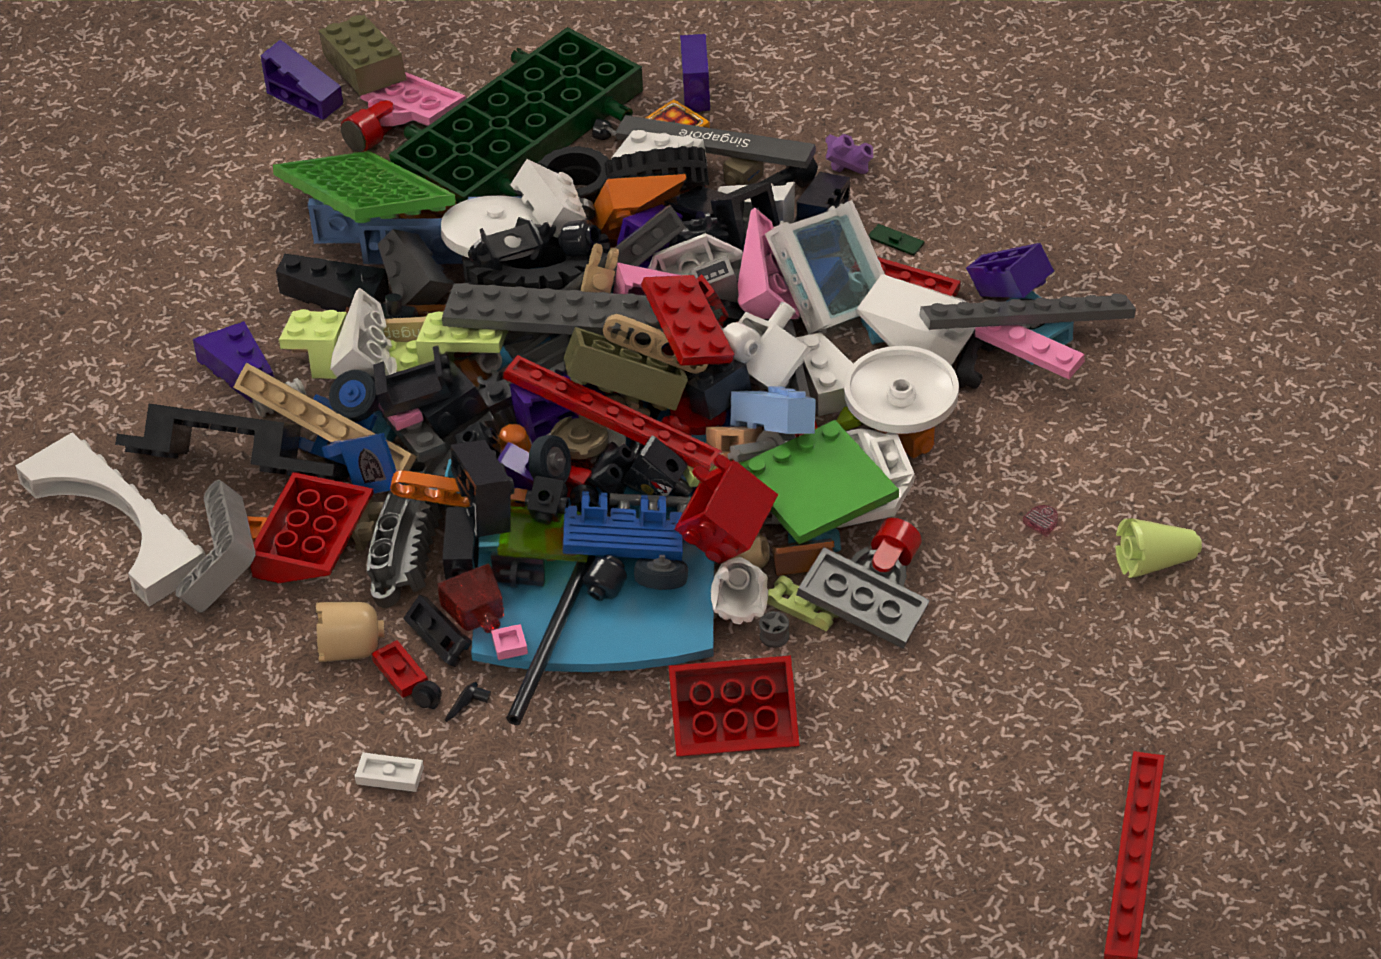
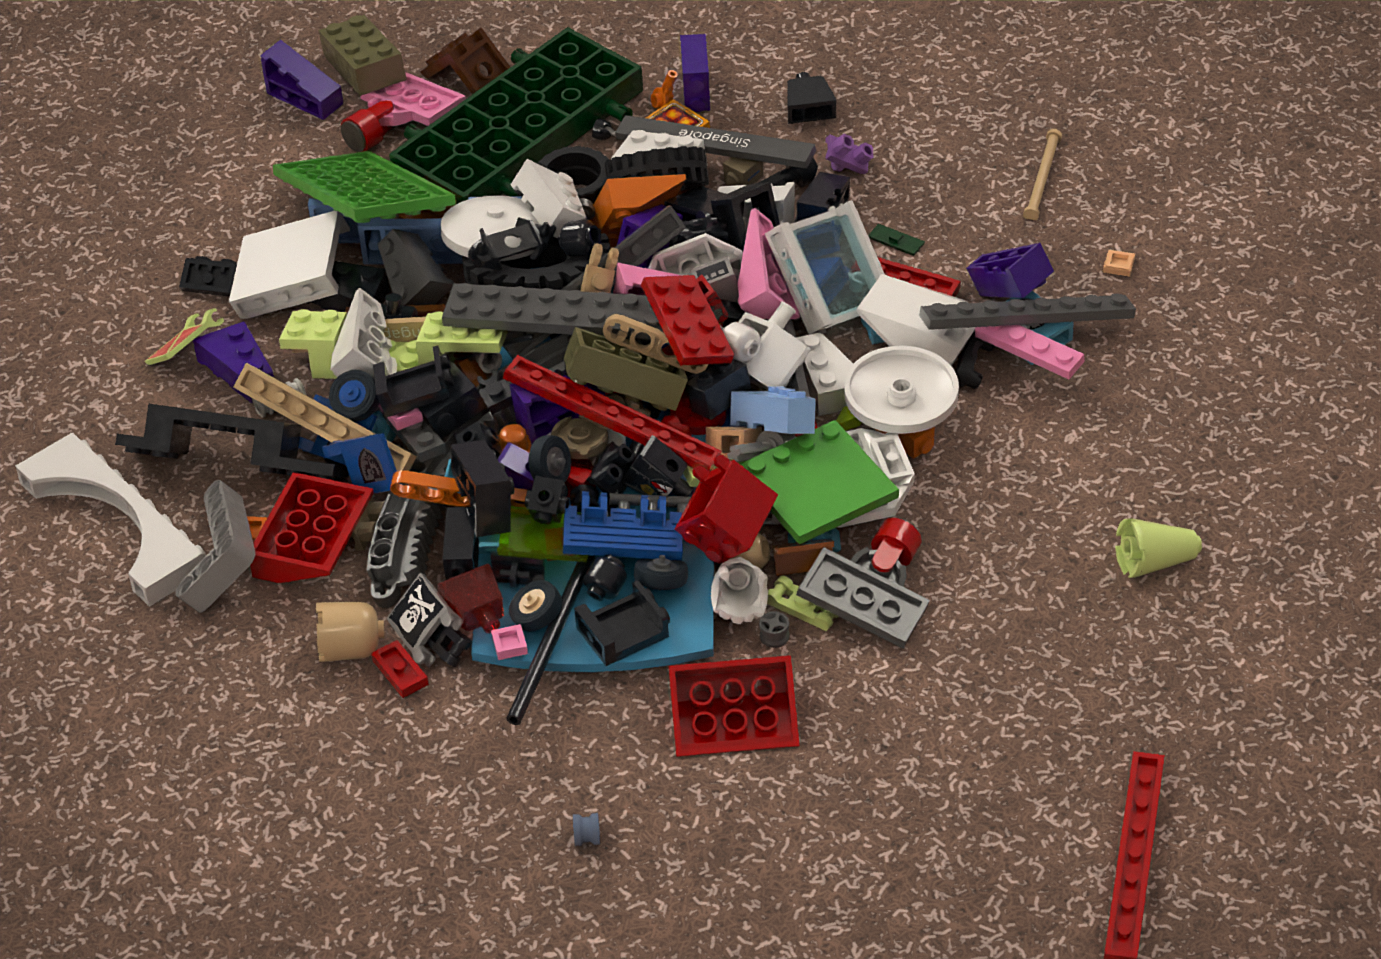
(184, 337): none -> yellowish green flag
(208, 276): none -> black bracket
(287, 265): none -> white panel
(389, 772): white plate -> none
(418, 617): none -> flag
(427, 694): black plate -> none
(465, 57): none -> reddish brown bracket
(467, 695): black bar -> none
(535, 605): none -> black wheel
(586, 829): none -> sand blue wheel
(623, 625): none -> black panel
(664, 94): none -> orange plate
(809, 99): none -> black torso
(1042, 519): clear pink tile -> none
(1053, 138): none -> tan bar
(1119, 263): none -> light nougat tile

